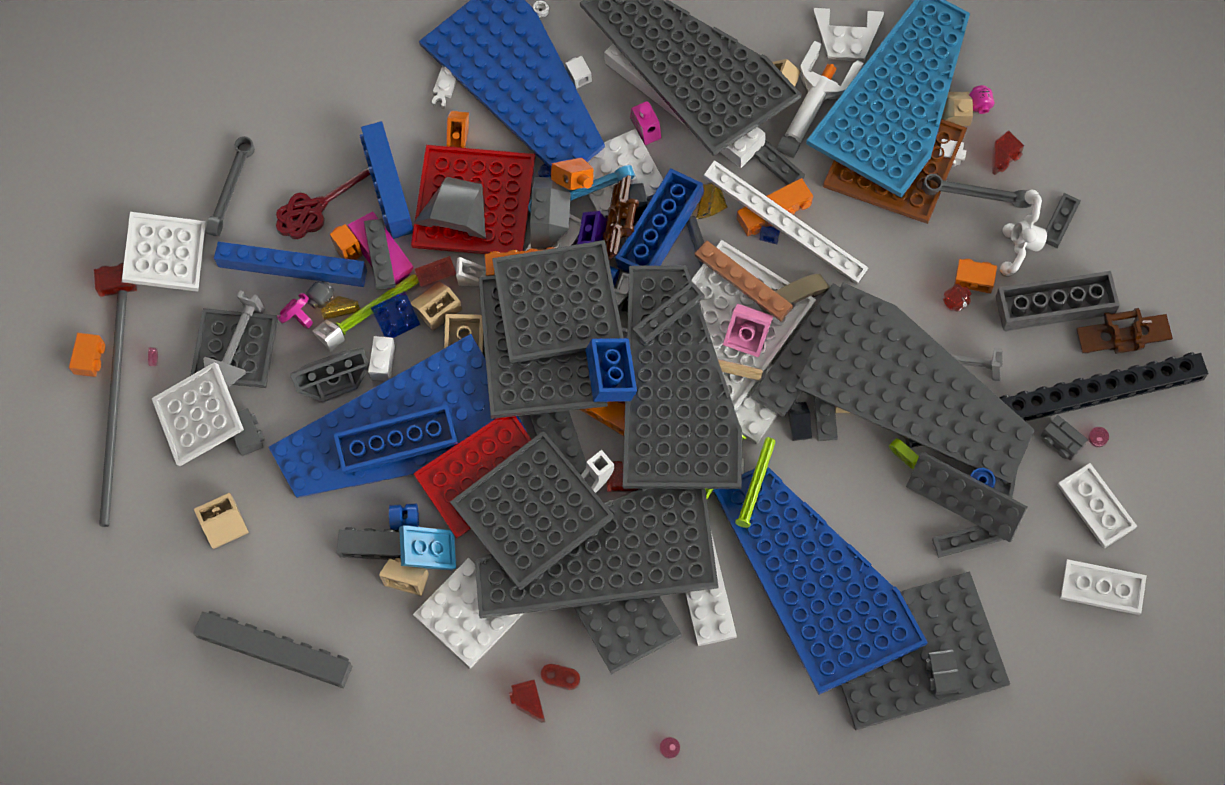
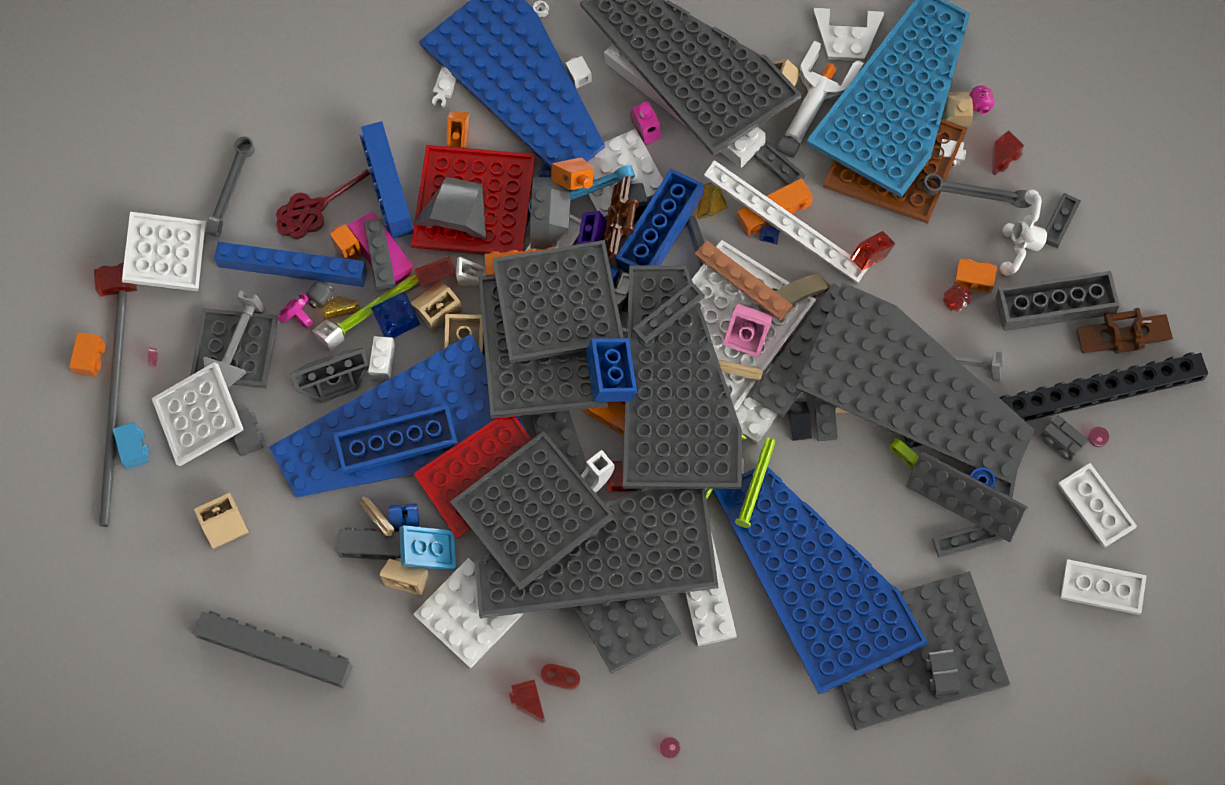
(131, 445): none -> dark azure brick
(376, 516): none -> tan axle
(872, 250): none -> clear red brick

